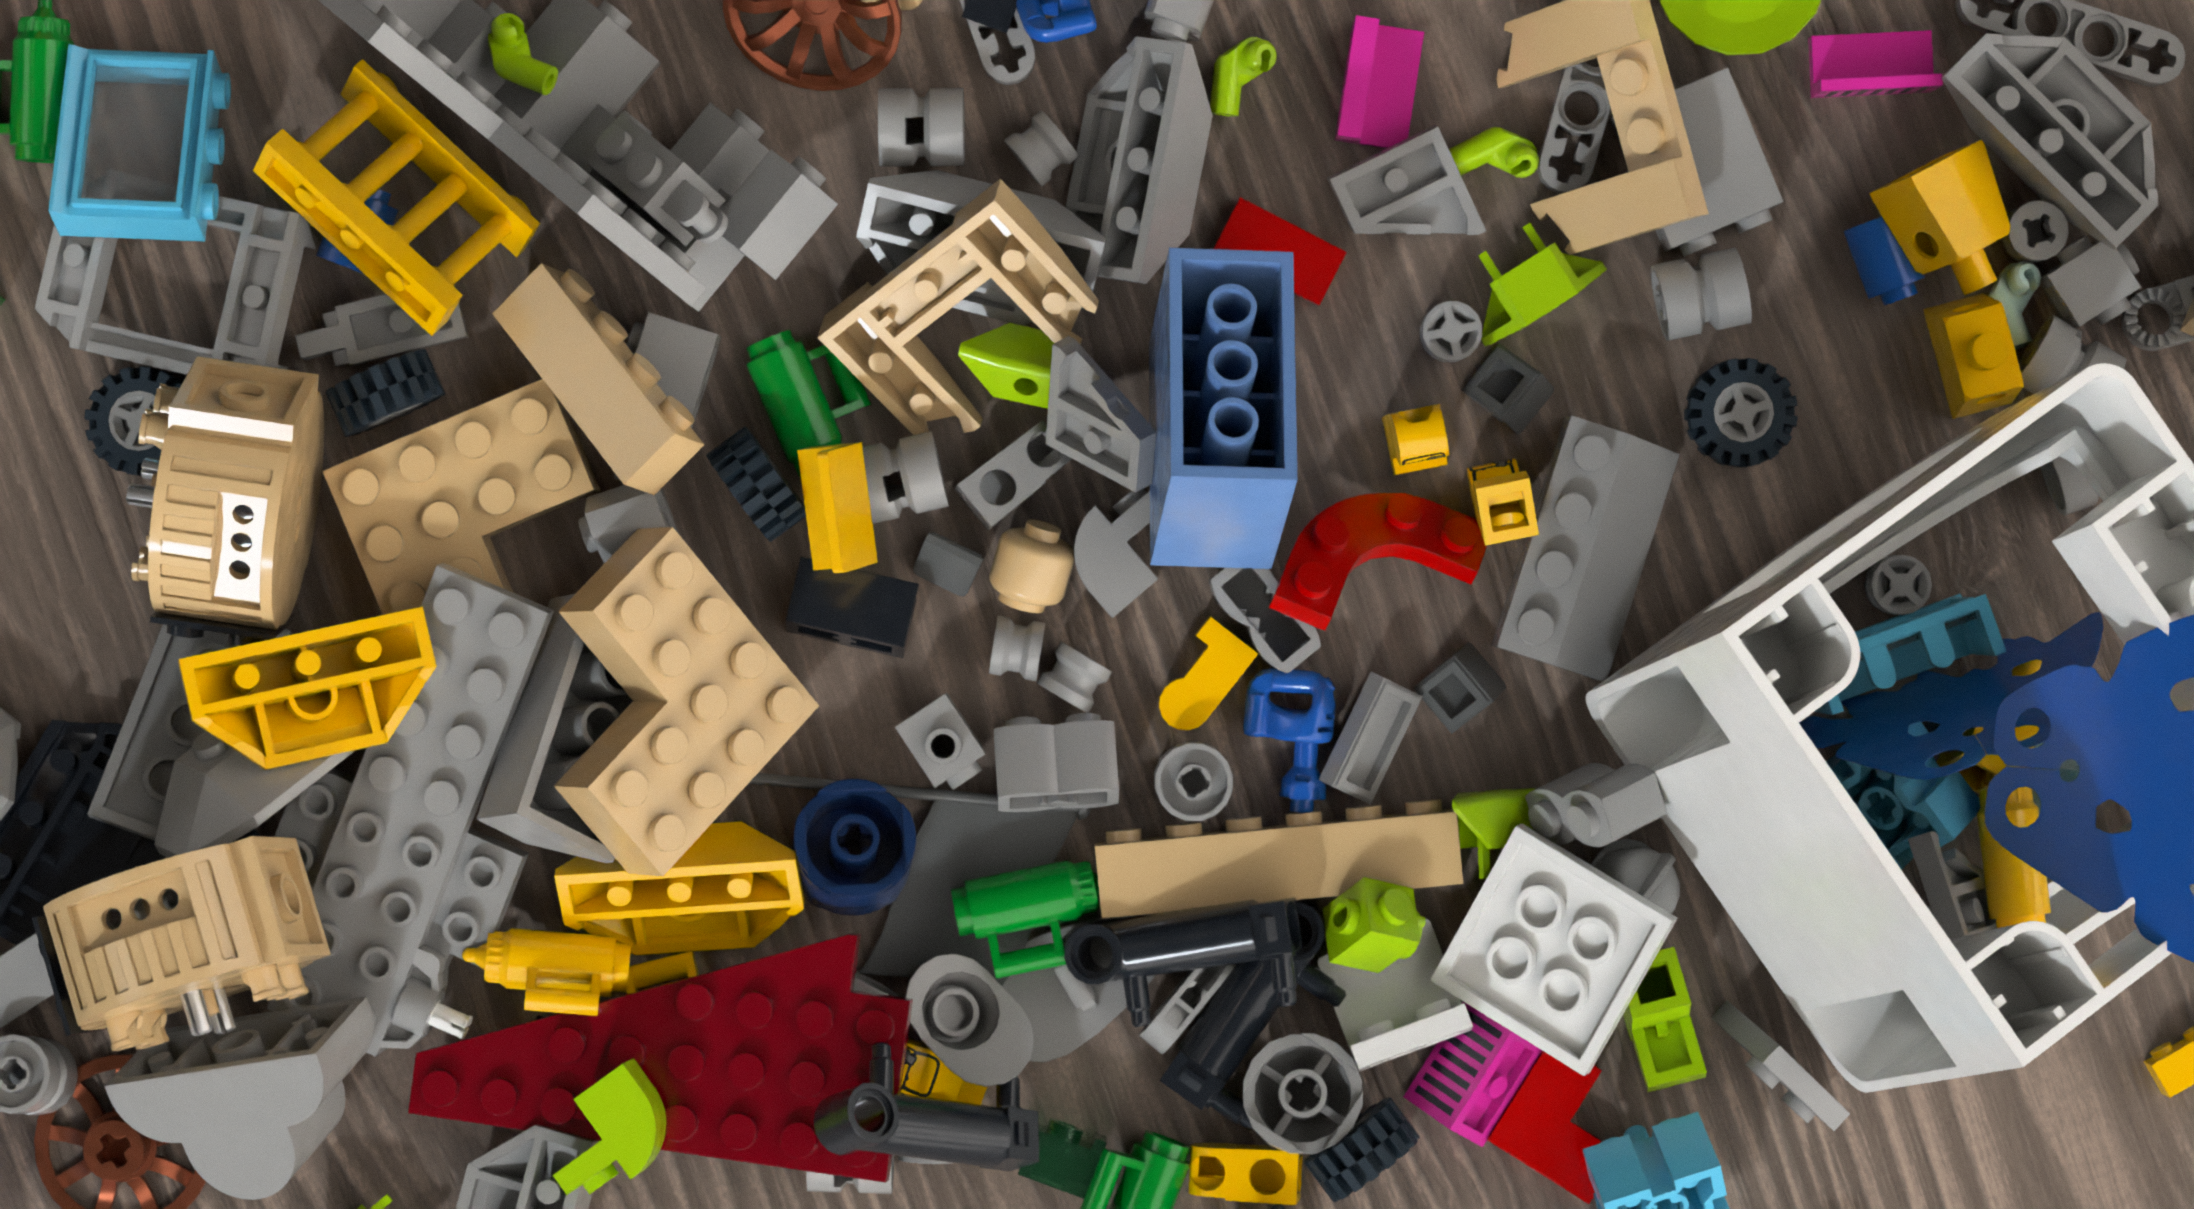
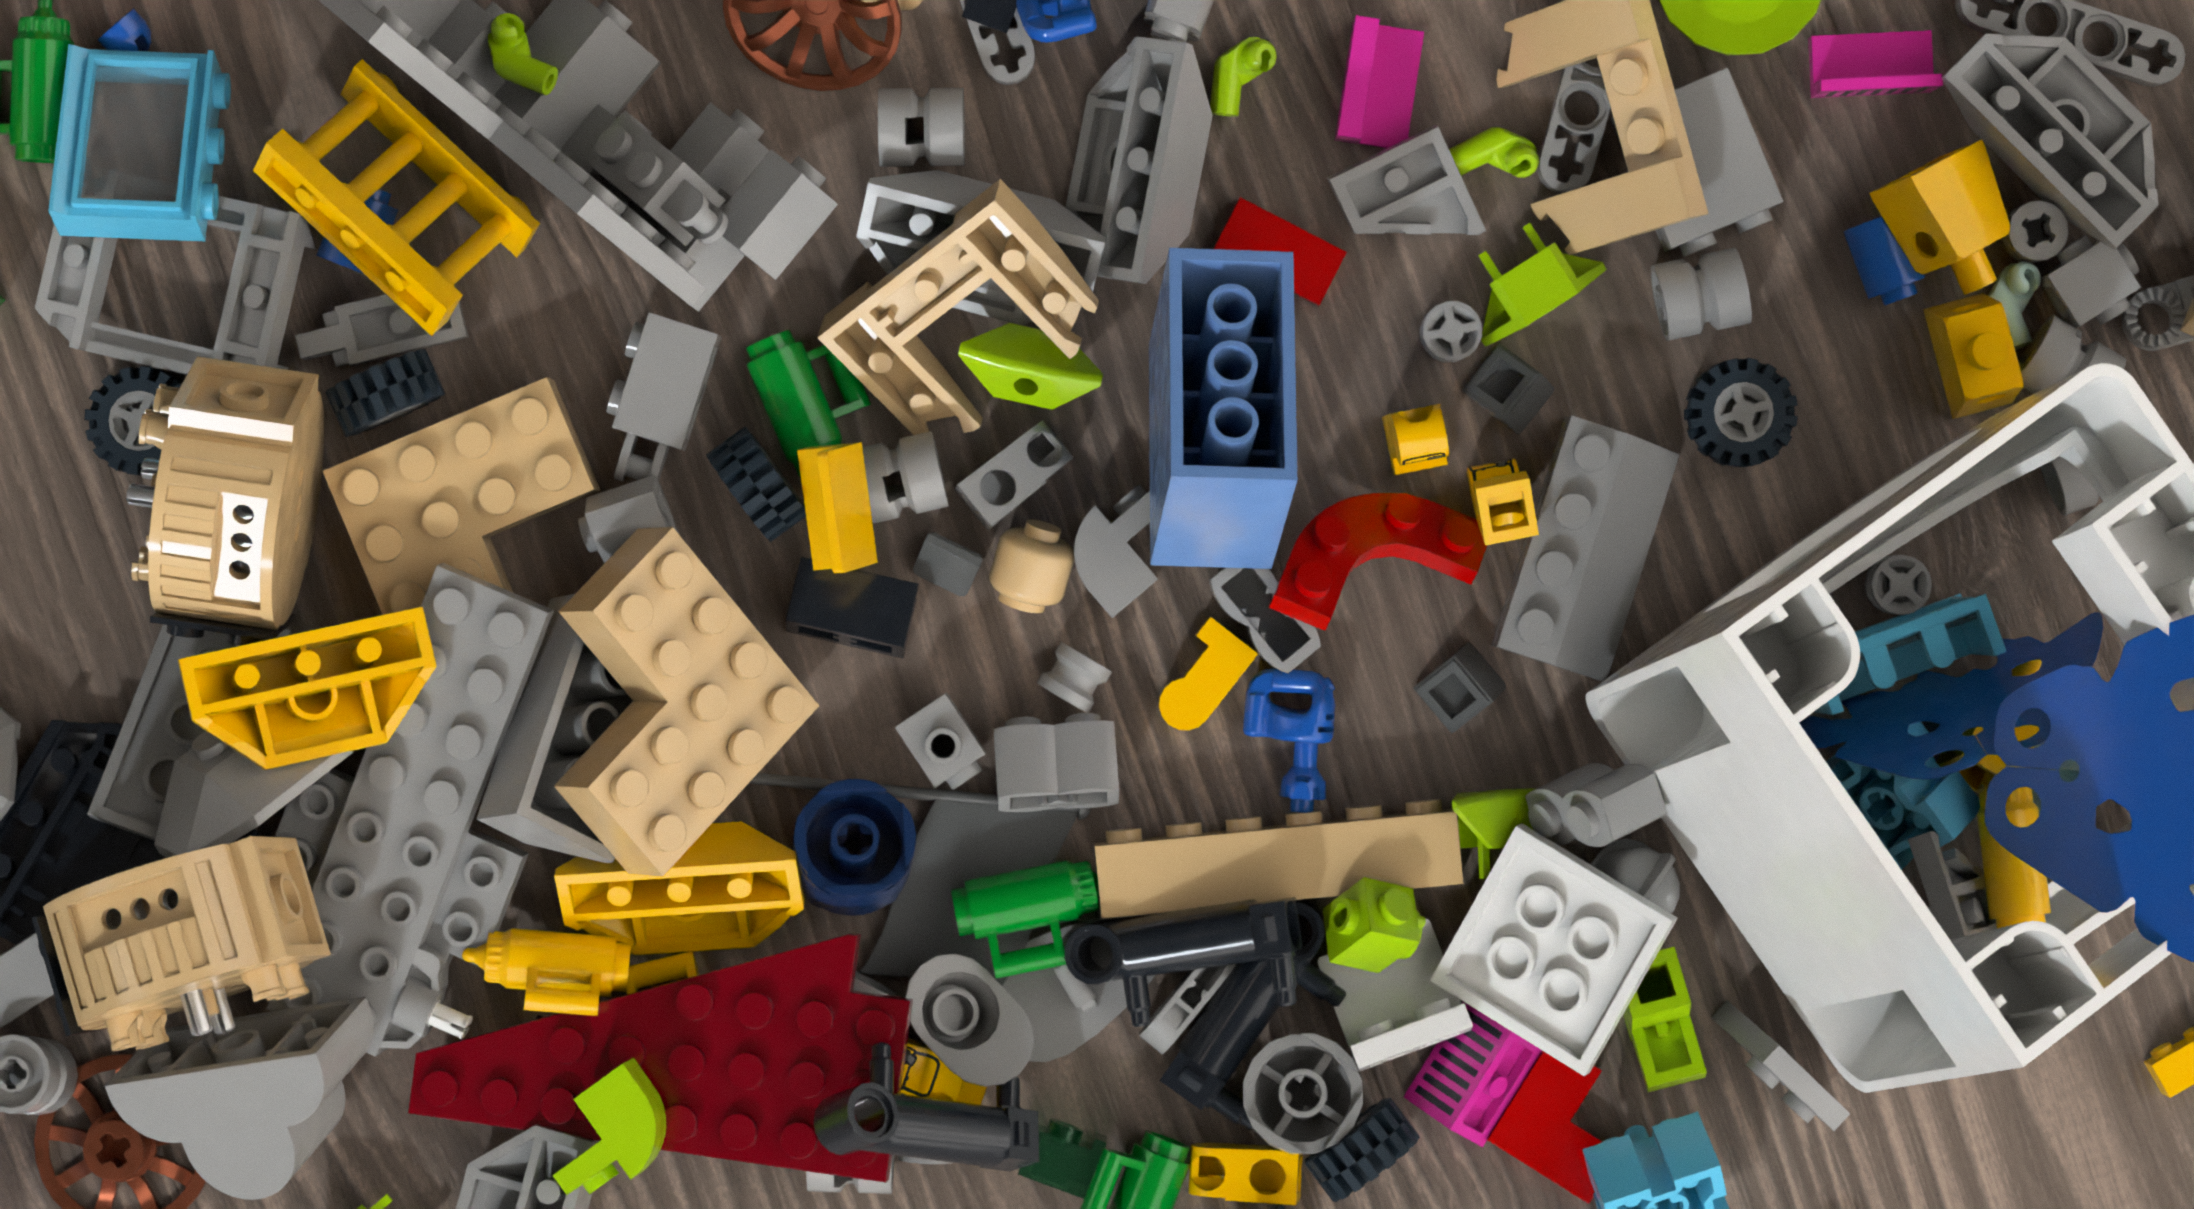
(127, 34): none -> blue hinge
(599, 378): tan brick -> none
(1017, 648): light grey wheel -> none
(1041, 148): light grey wheel -> none
(1095, 420): light grey wing -> none
(1193, 781): light grey wheel -> none
(1370, 738): light grey tile -> none

